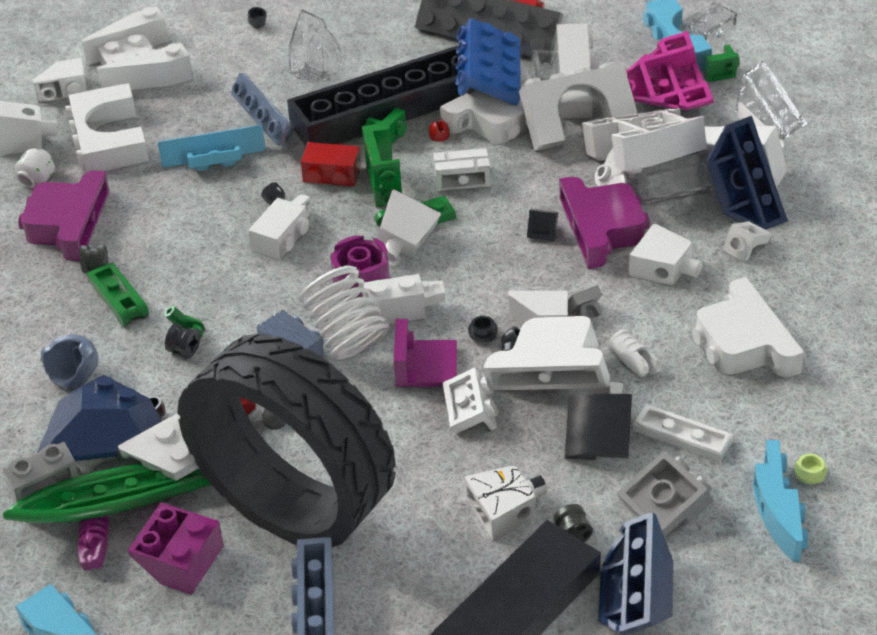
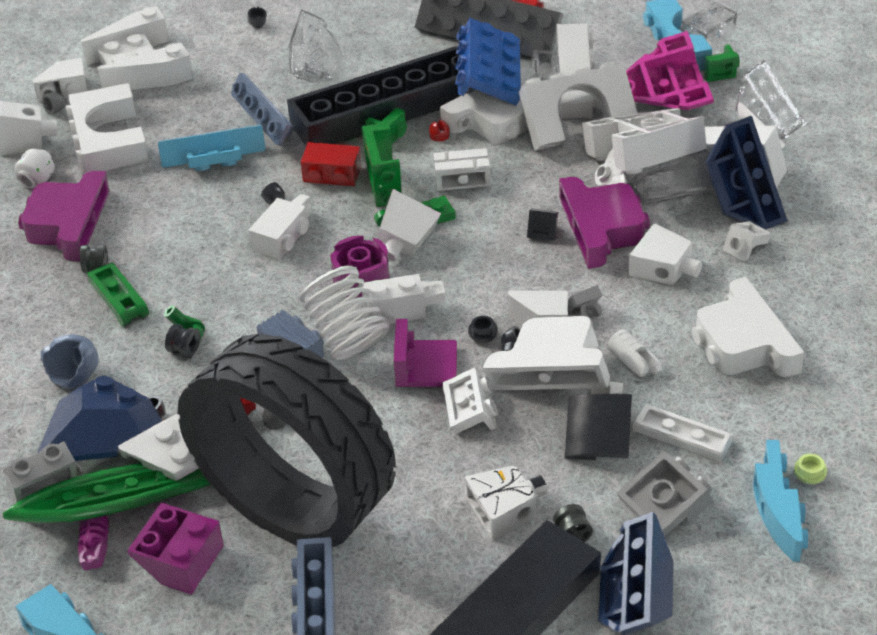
(53, 103): none -> dark grey hinge

